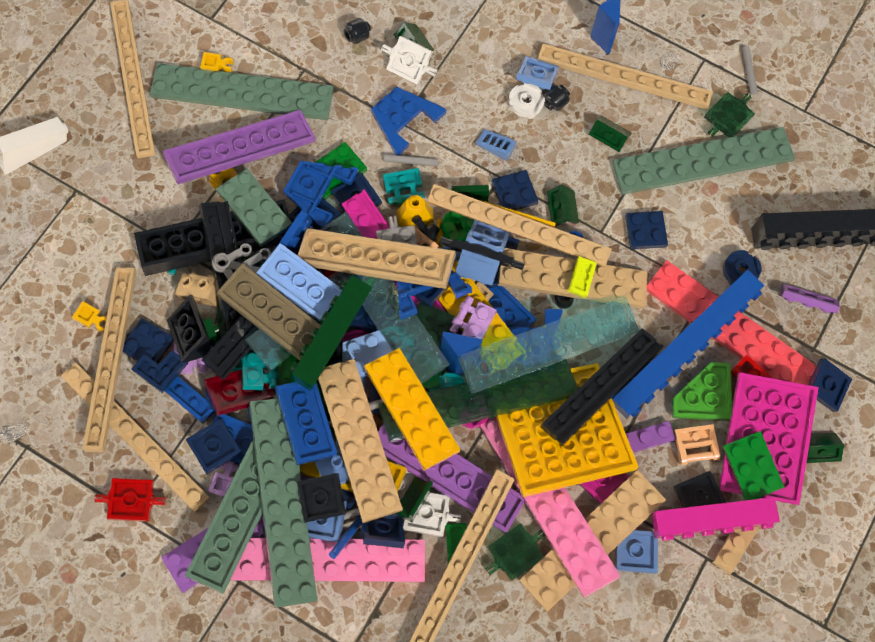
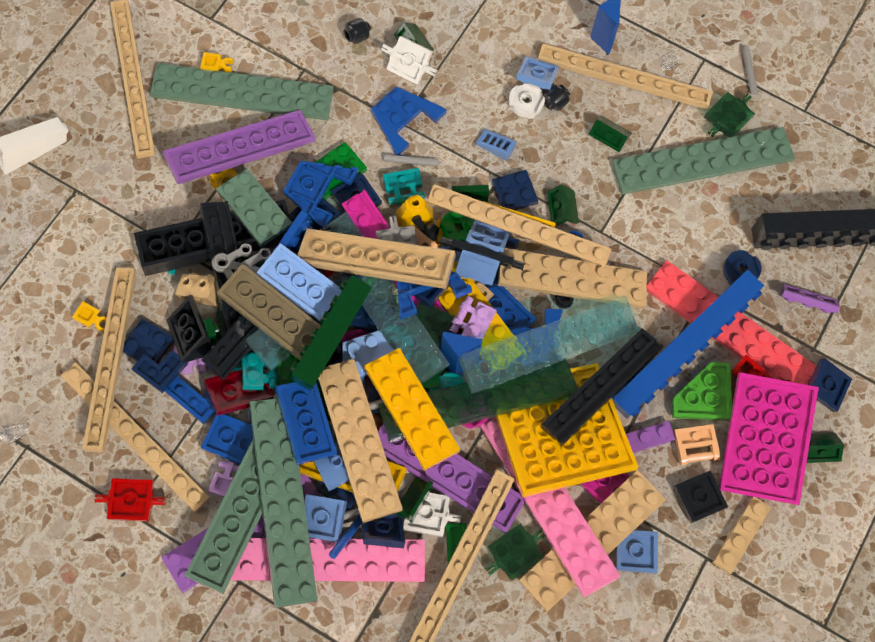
(213, 446): dark blue plate -> none
(321, 497): black plate -> none
(582, 277): neon yellow plate -> none
(646, 230): dark blue plate -> none
(714, 518): dark pink brick -> none
(753, 466): green plate -> none

